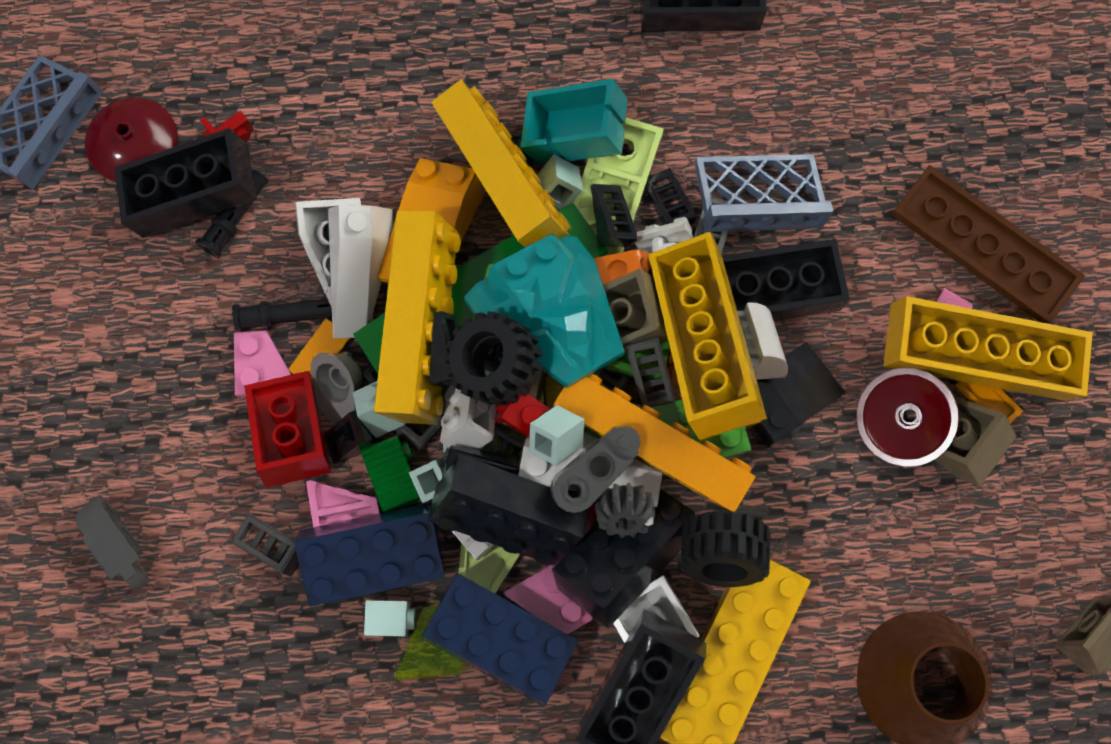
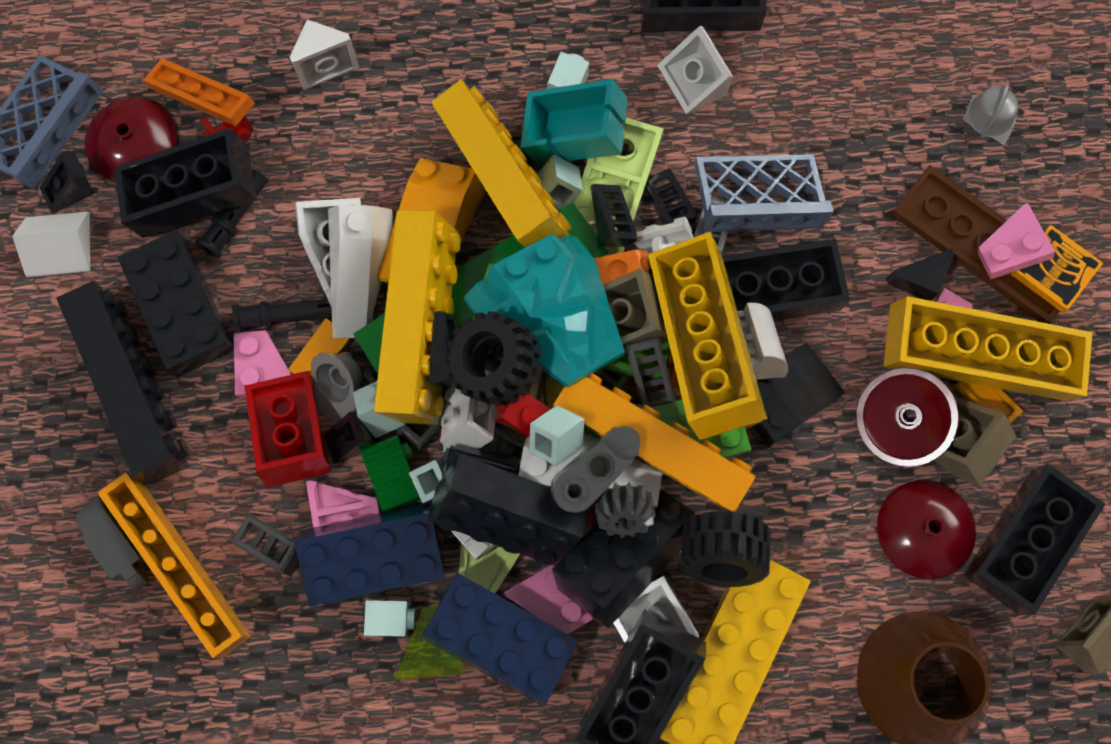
(54, 244): none -> white slope
(65, 183): none -> black slope
(124, 383): none -> black brick
(174, 565): none -> light orange brick
(176, 304): none -> black brick
(199, 92): none -> orange plate
(322, 54): none -> white slope
(568, 70): none -> light aqua brick
(696, 72): none -> white slope
(906, 533): none -> dark red dish
(924, 276): none -> black slope
(993, 113): none -> light grey piece
(1015, 245): none -> bright pink wing
(1034, 540): none -> black brick
(1062, 277): none -> tile

